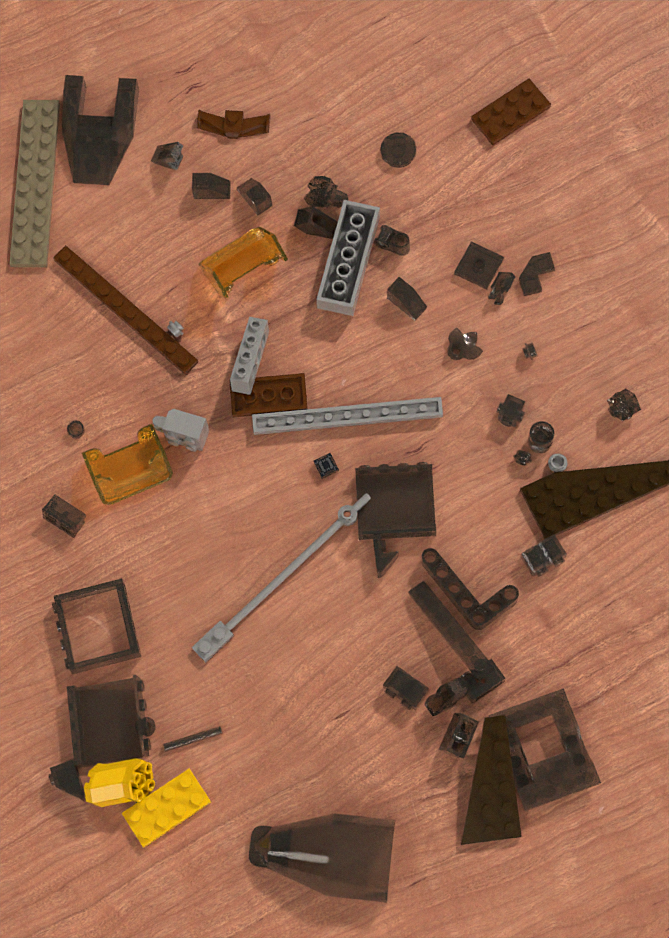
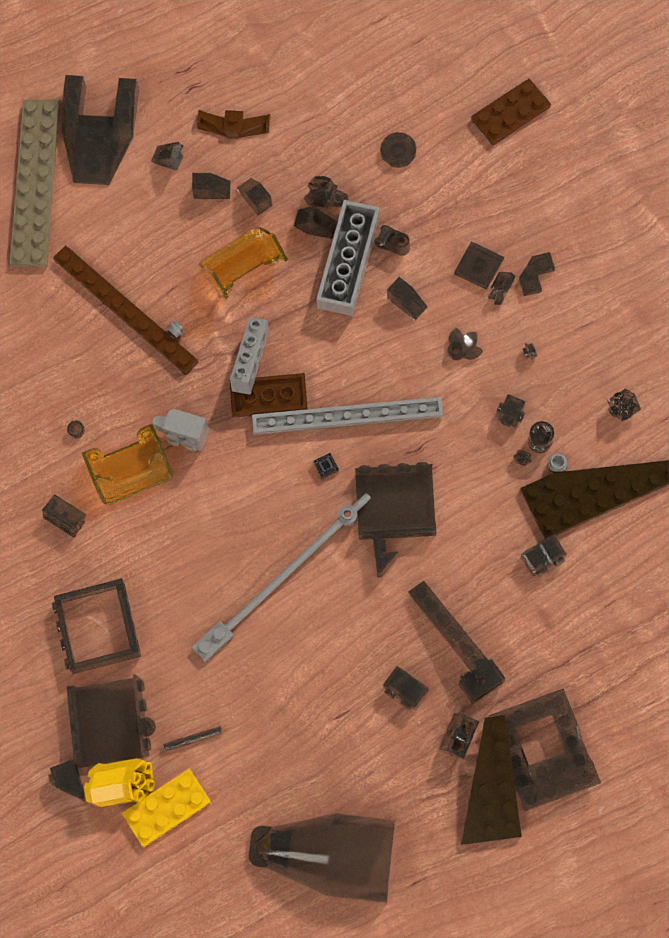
(446, 696): clear smoke brick -> none
(464, 594): clear smoke beam -> none

